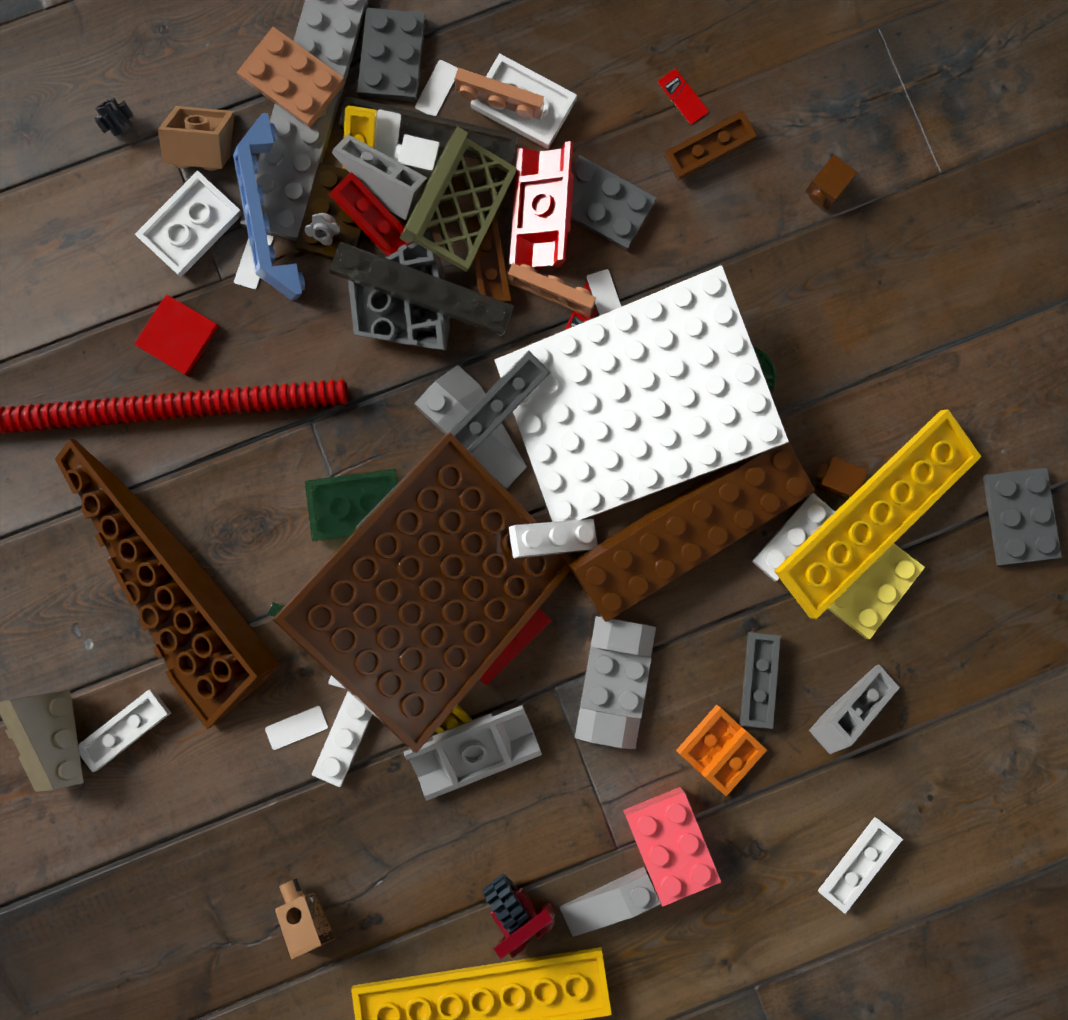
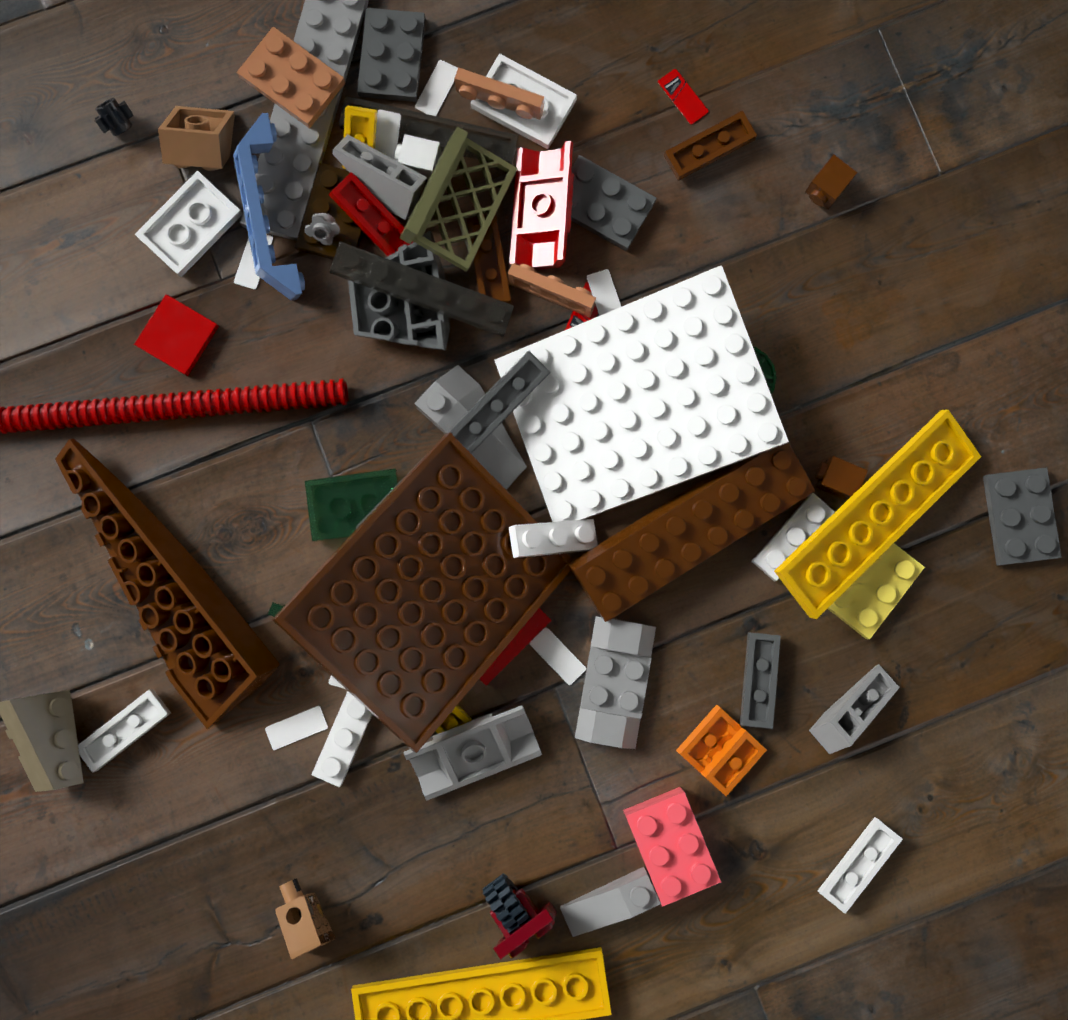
(557, 656): none -> white sticker

